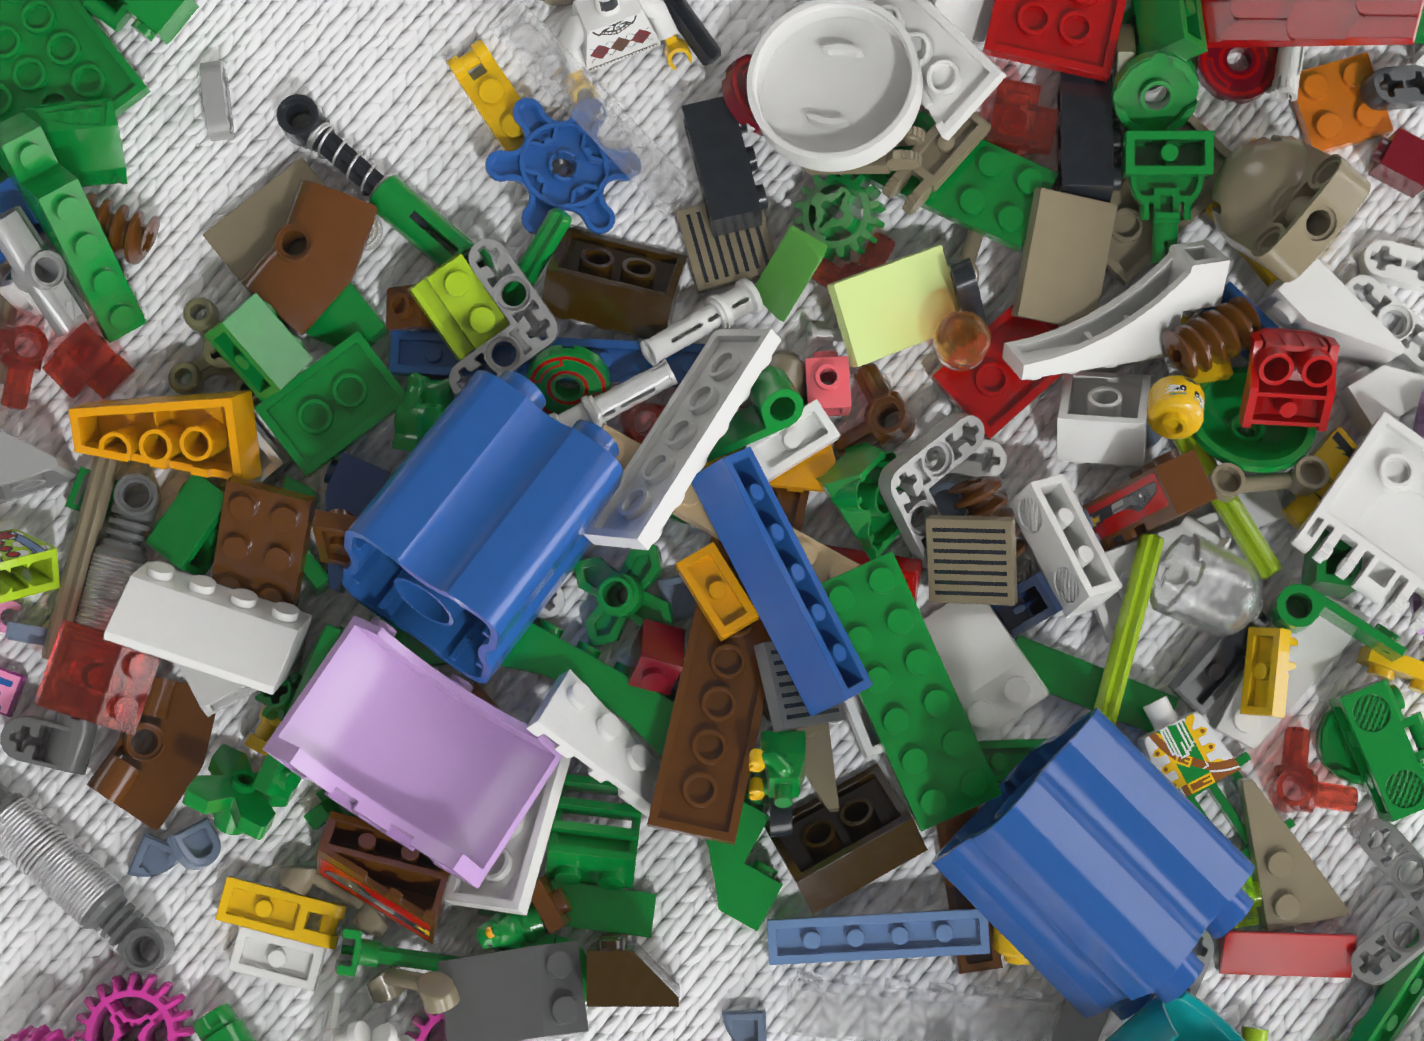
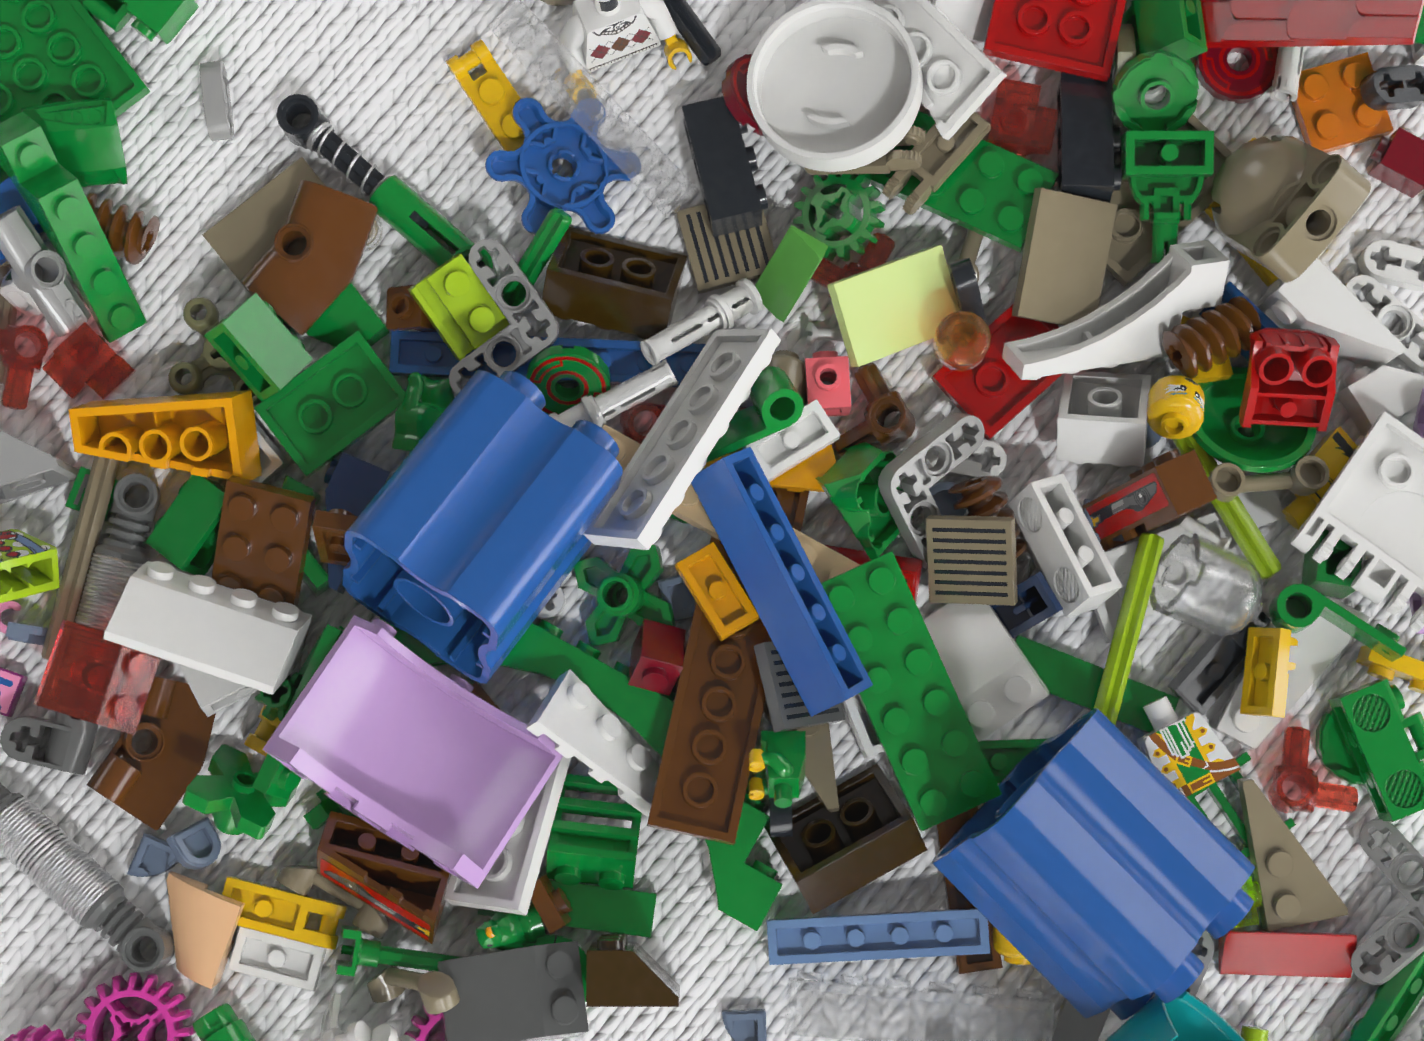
(201, 928): none -> light nougat slope

